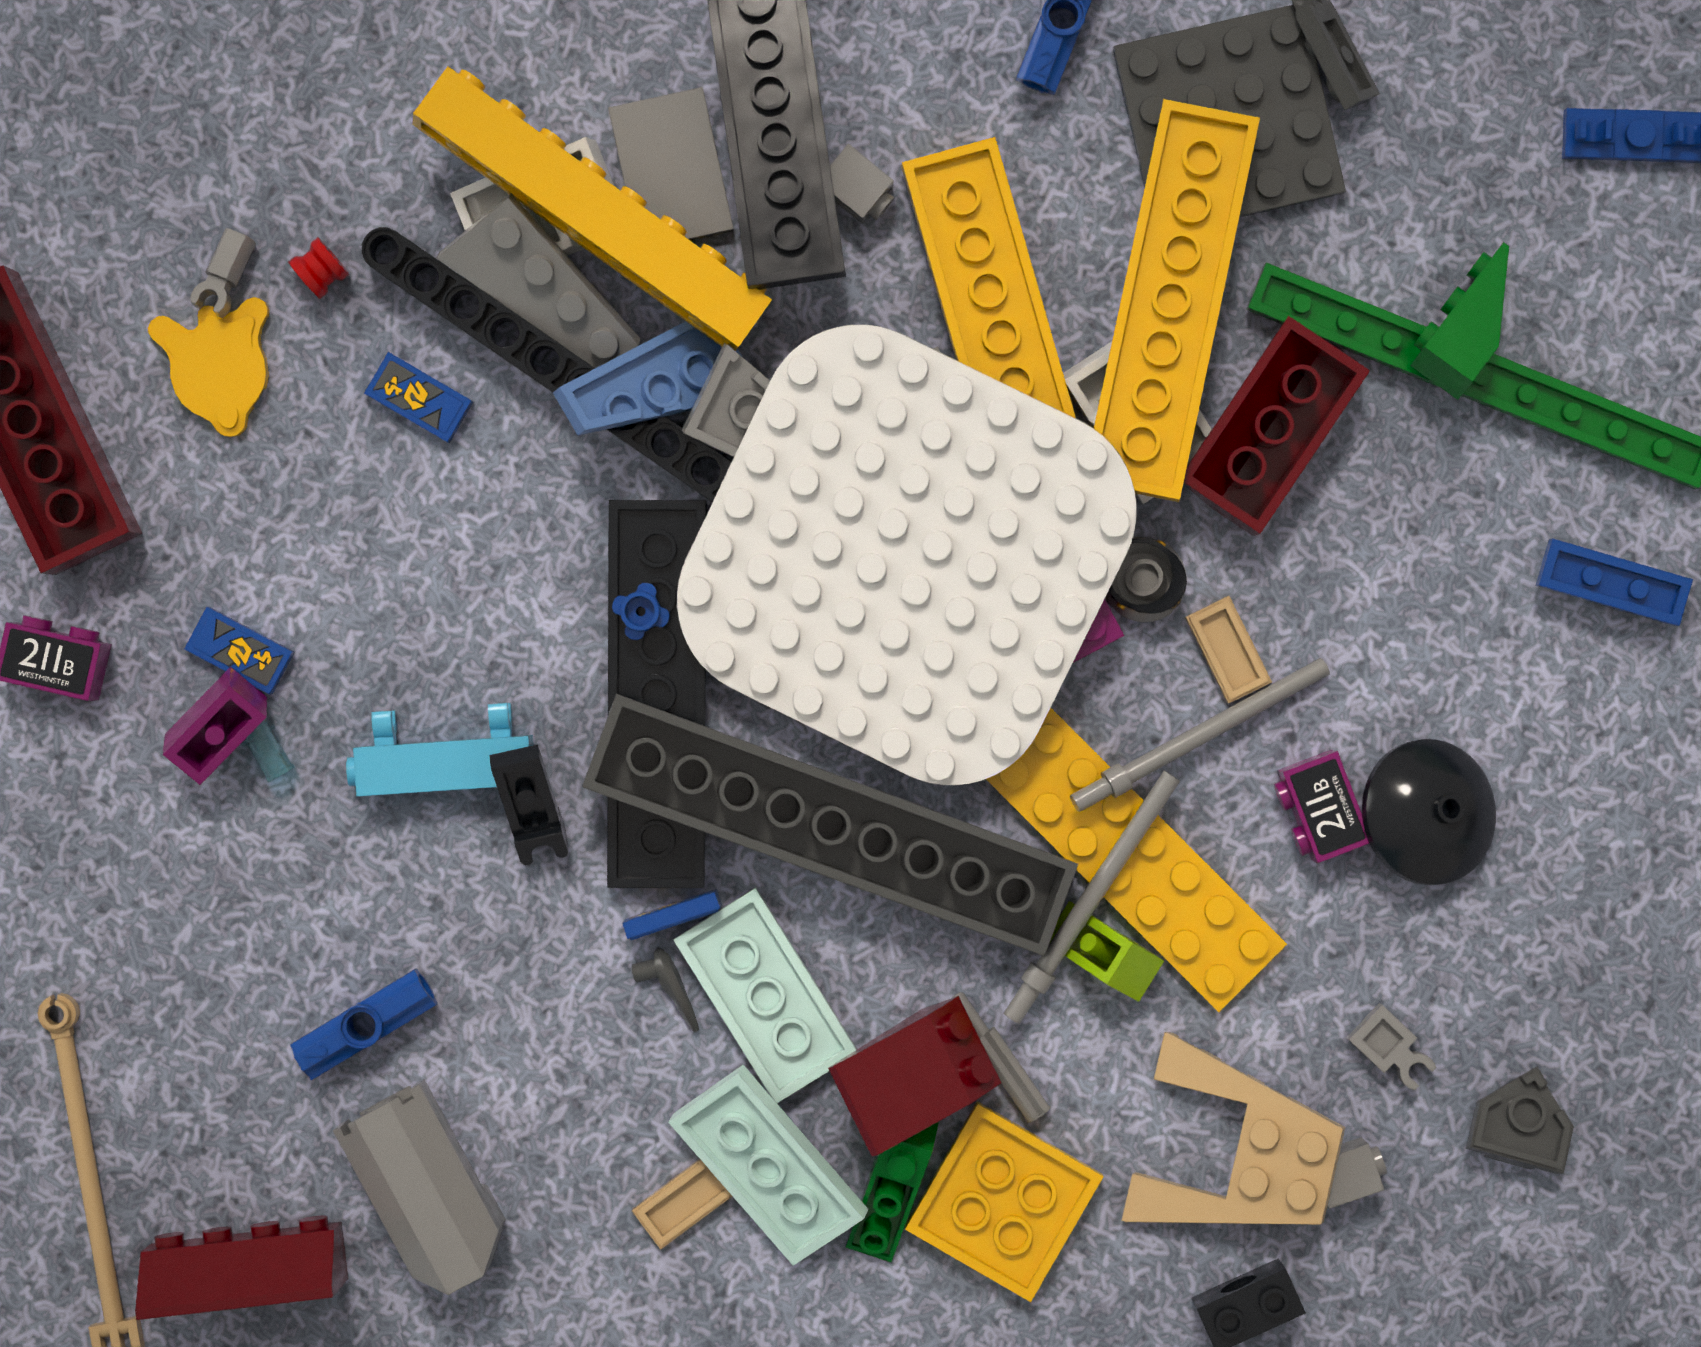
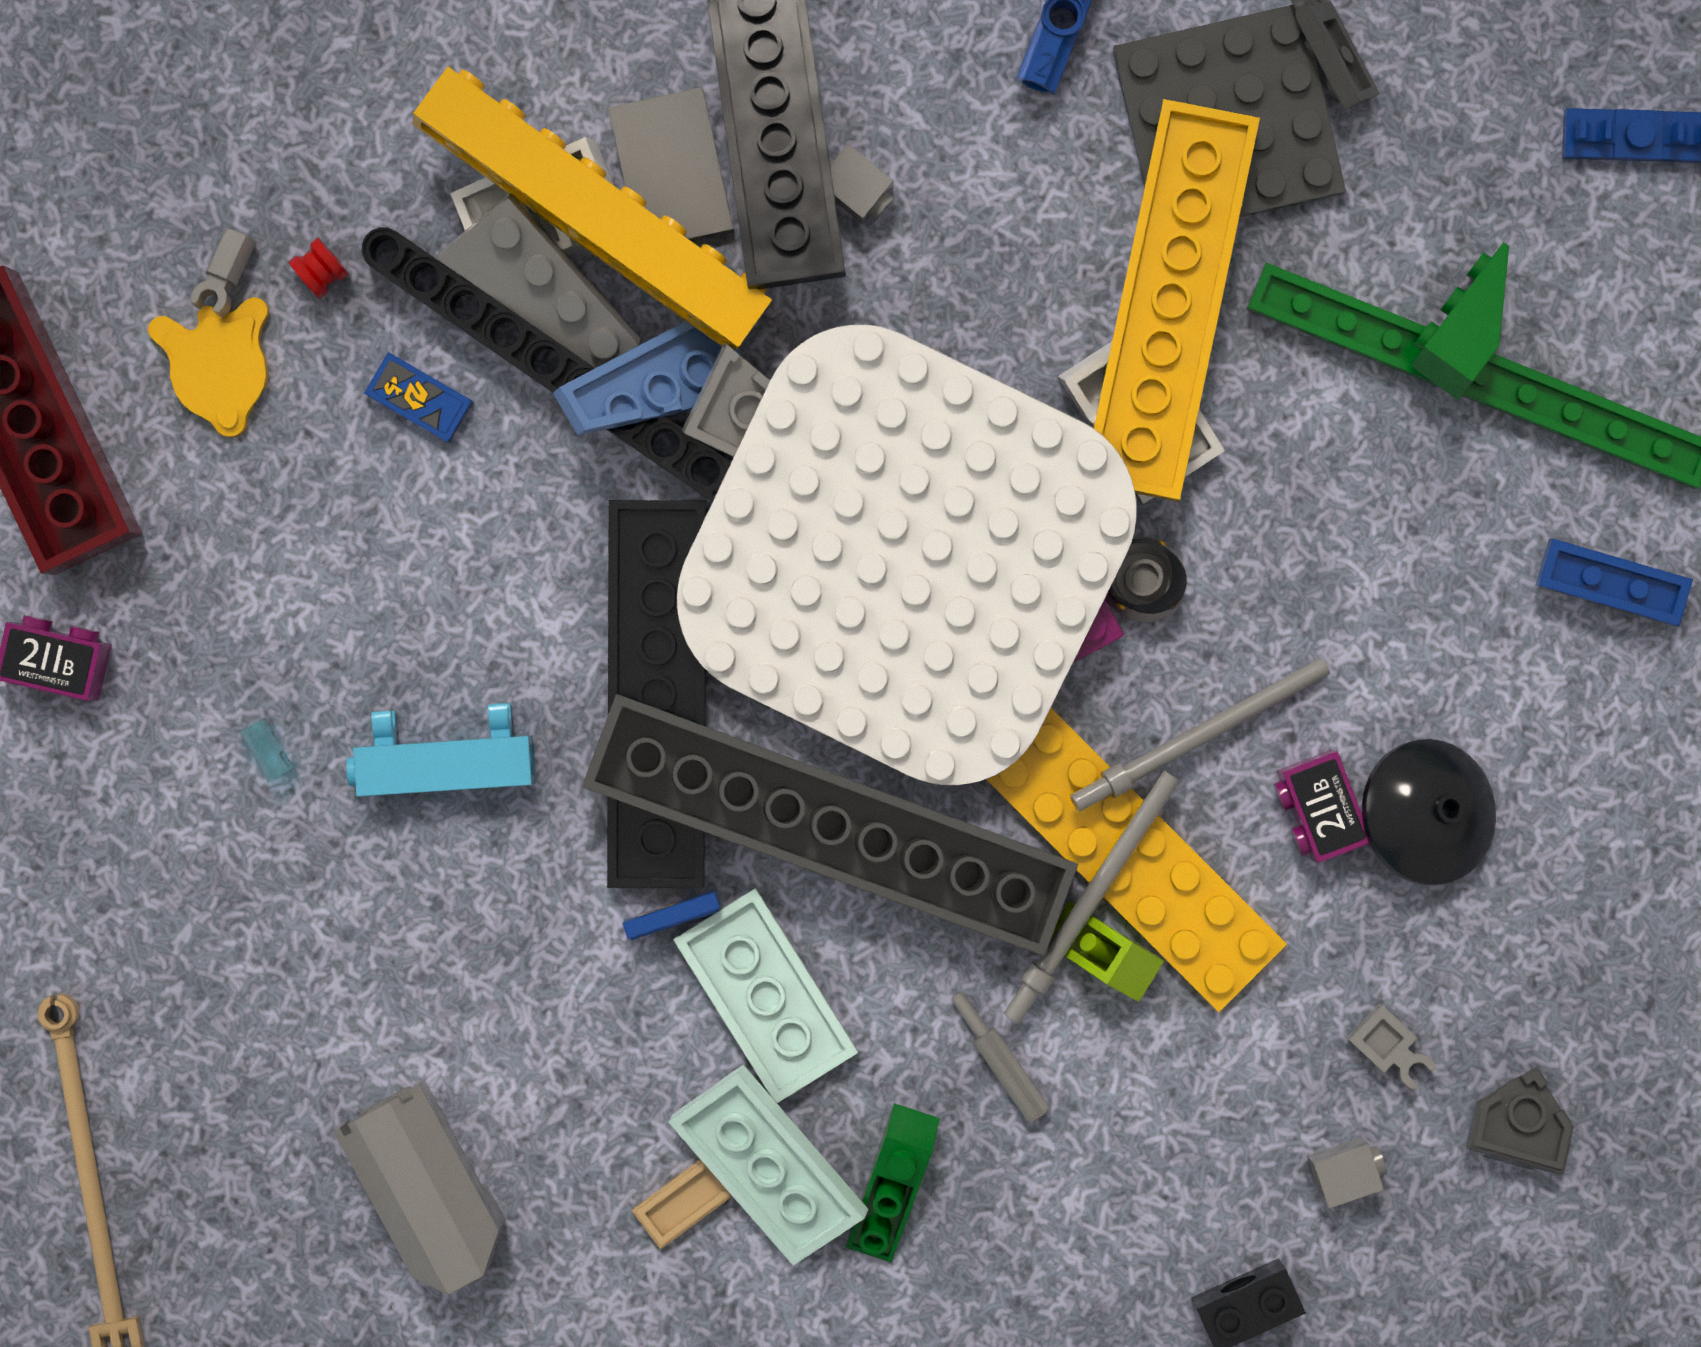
(215, 726): magenta brick -> none
(234, 645): tile -> none
(241, 1268): dark red slope -> none
(339, 1040): blue piece -> none
(529, 802): black plate -> none
(627, 606): blue plate -> none
(670, 980): dark grey bar -> none
(914, 1075): dark red slope -> none
(985, 270): yellow plate -> none
(1003, 1201): yellow plate -> none
(1228, 649): tan tile -> none
(1273, 426): dark red slope -> none
(1280, 1163): tan wing -> none

